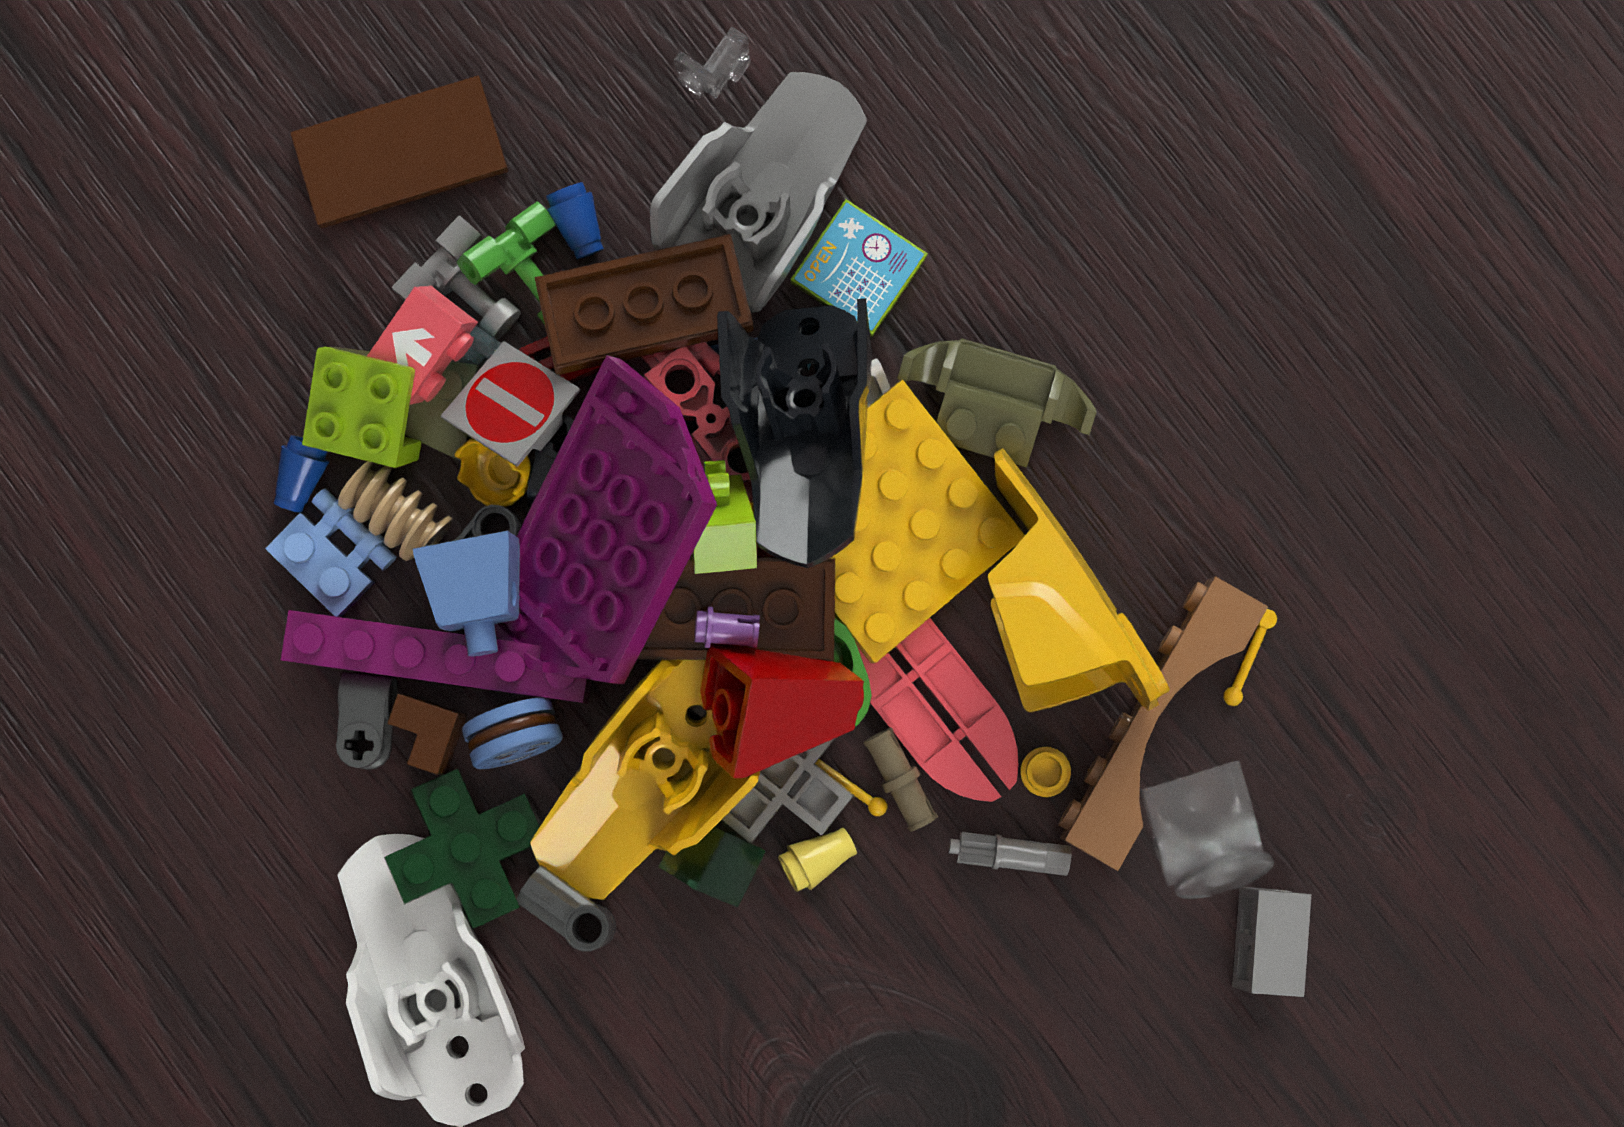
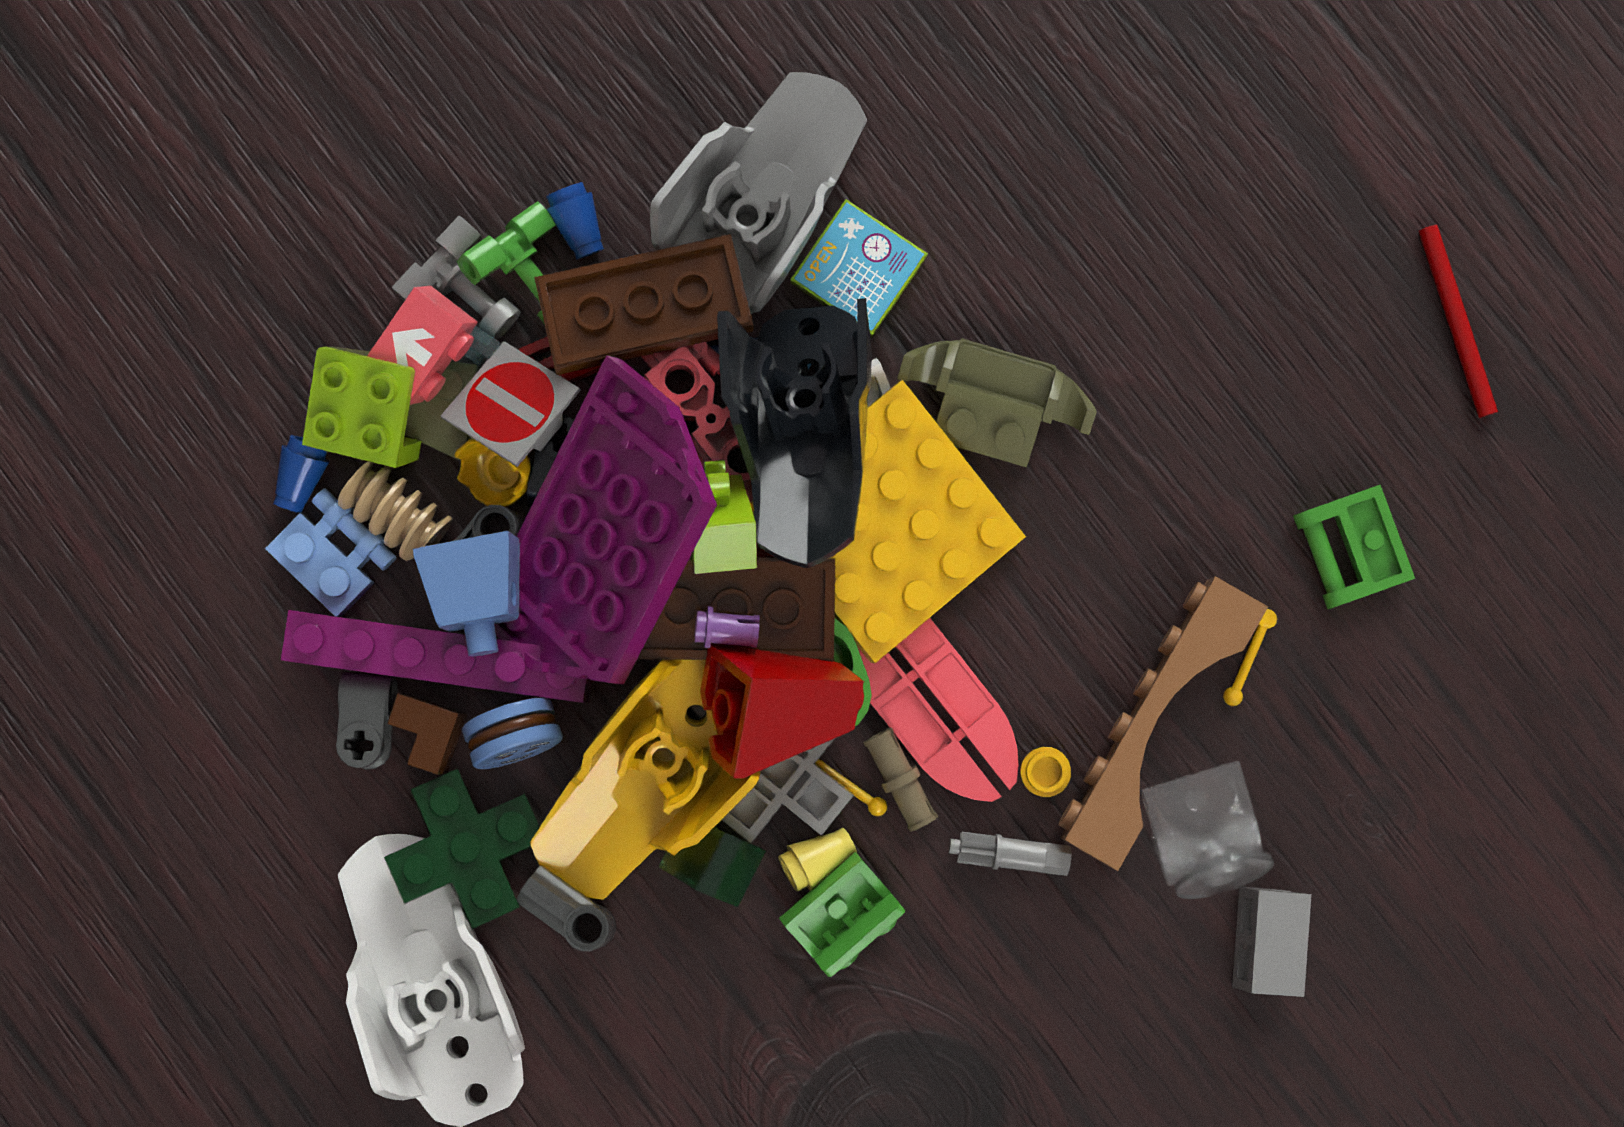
(399, 151): reddish brown tile -> none
(725, 63): clear bracket -> none
(843, 915): none -> bright green bracket
(1056, 614): yellow piece -> none
(1369, 541): none -> bright green plate
(1458, 321): none -> red bar

